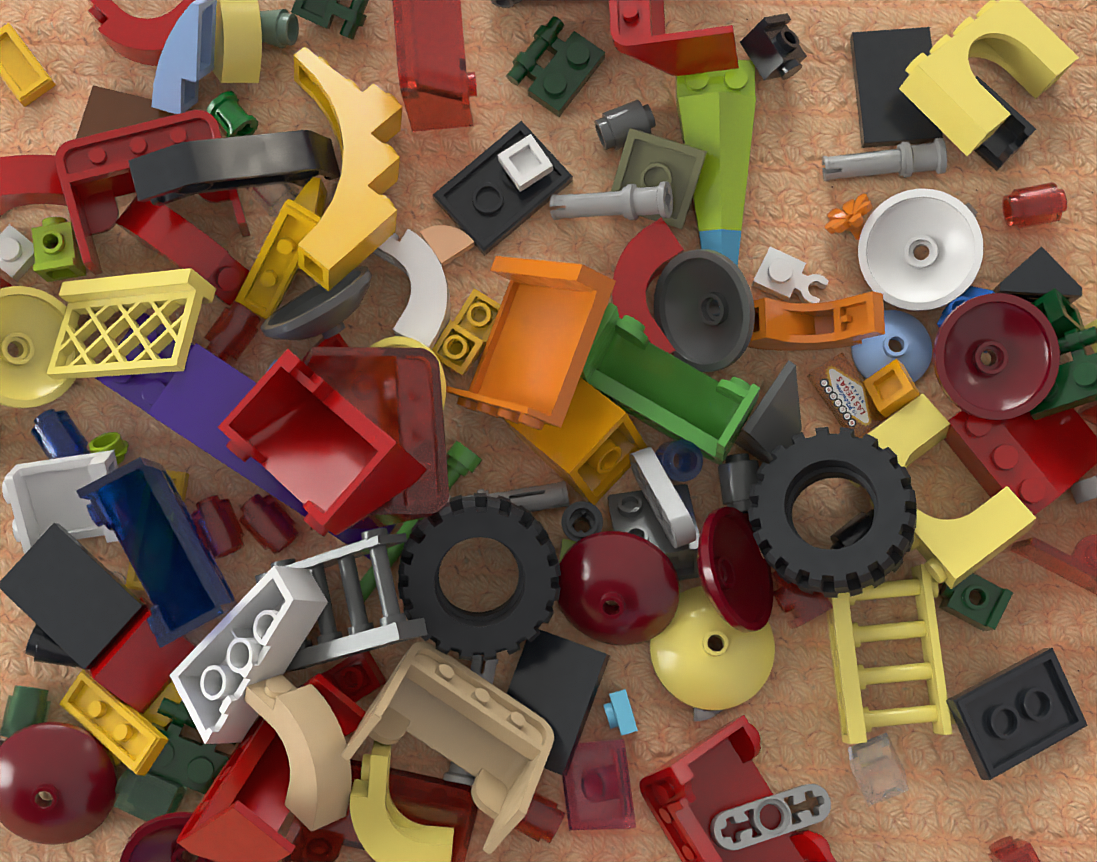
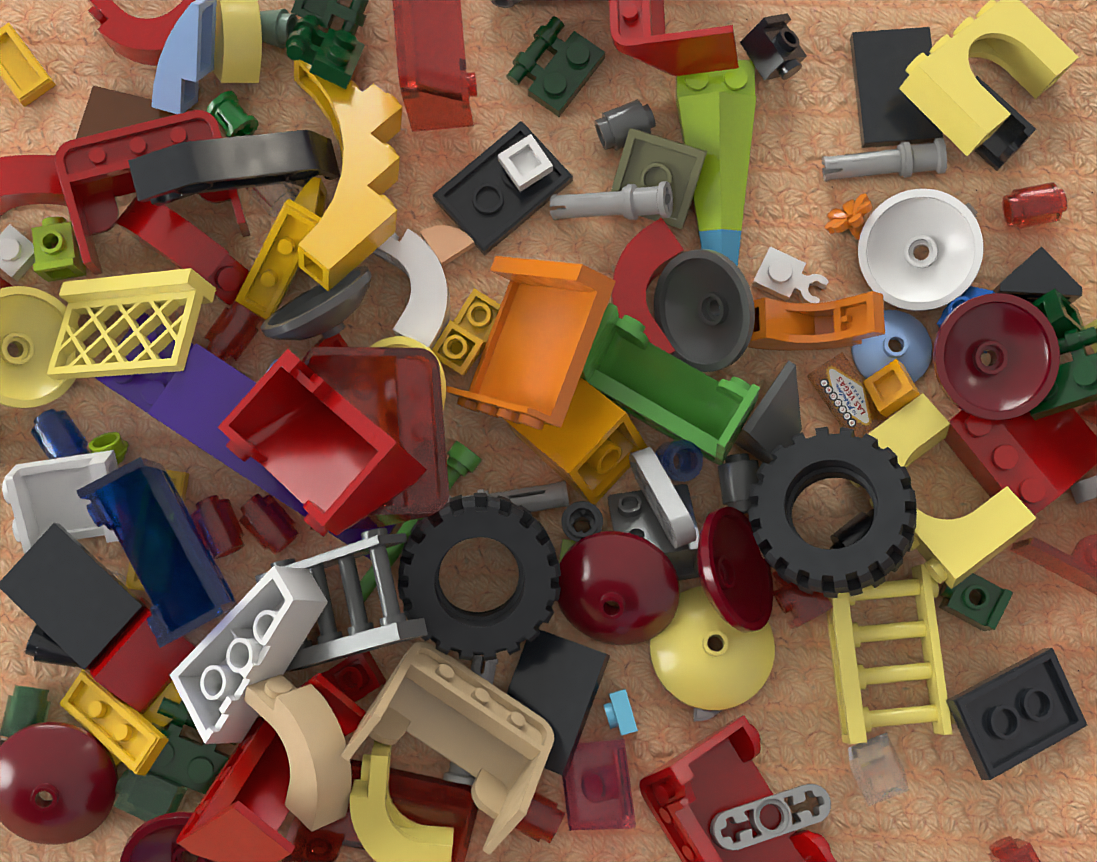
(329, 53): none -> dark green plate

